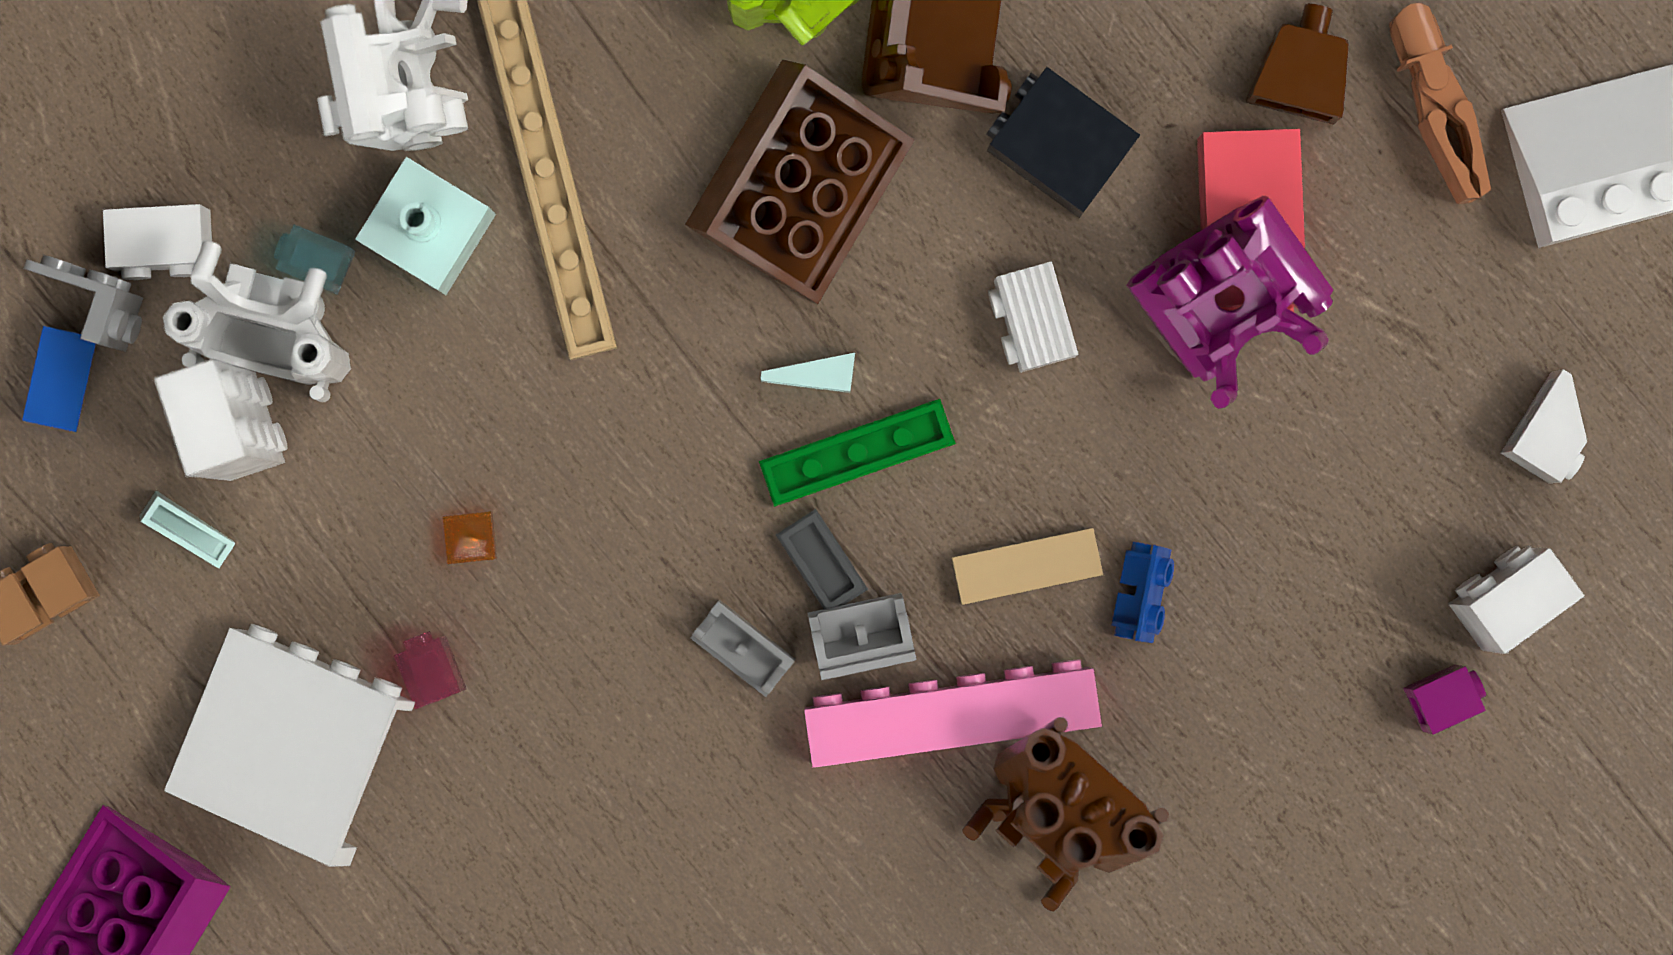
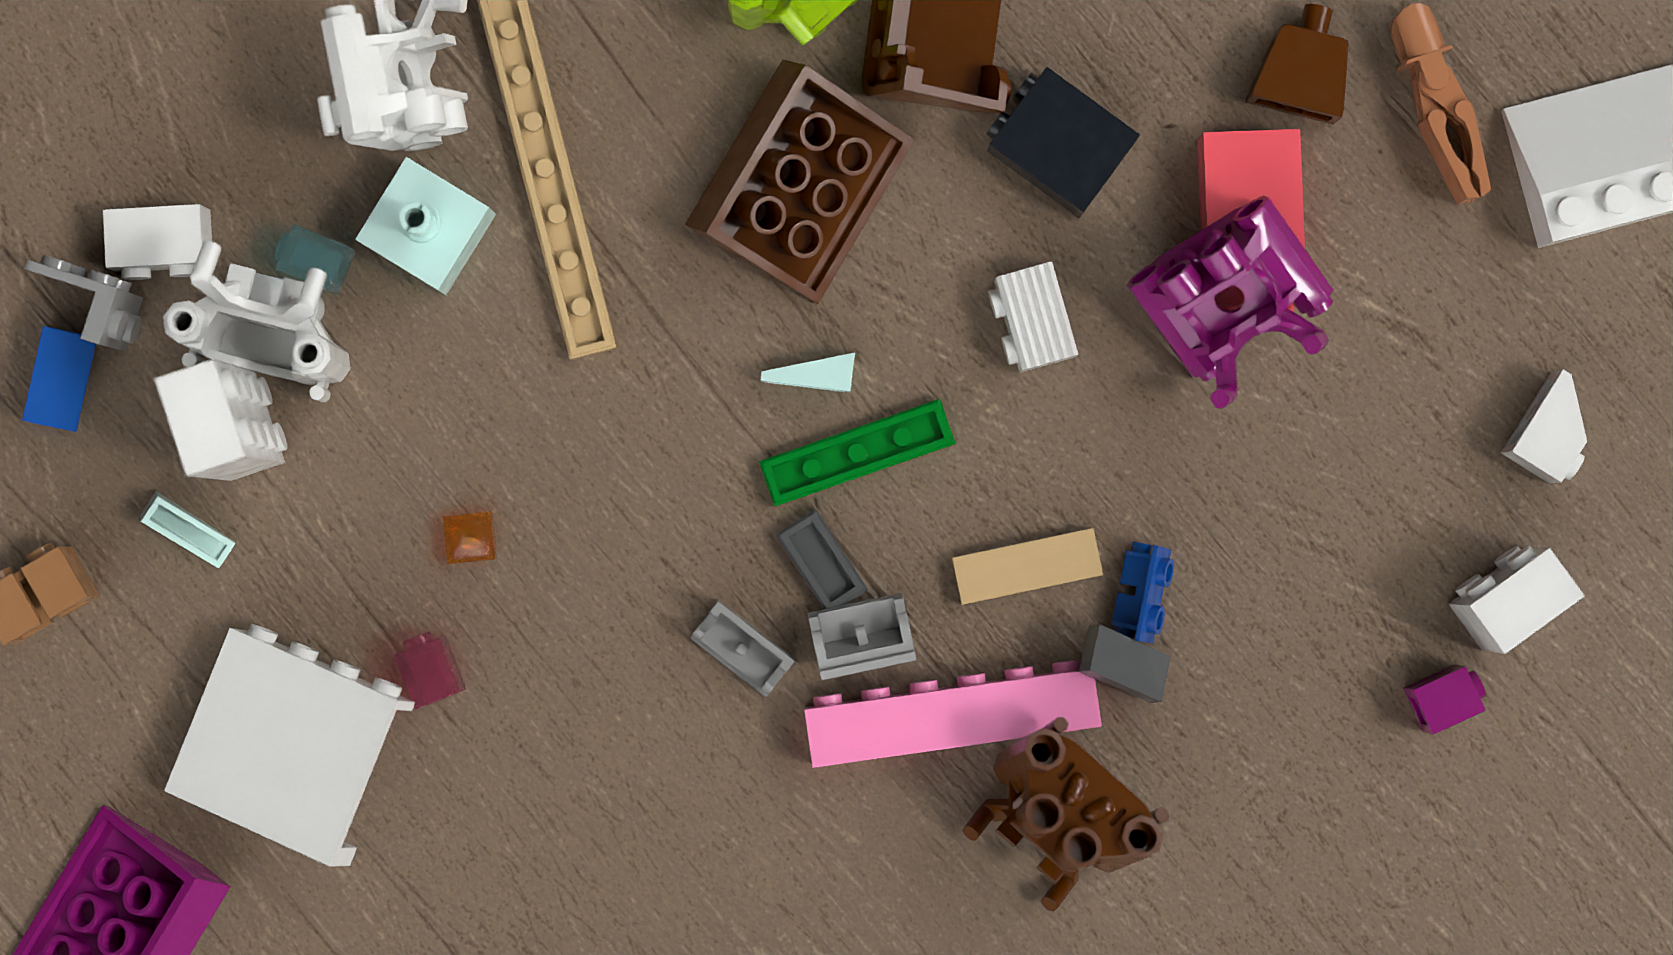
(1124, 663): none -> dark grey tile

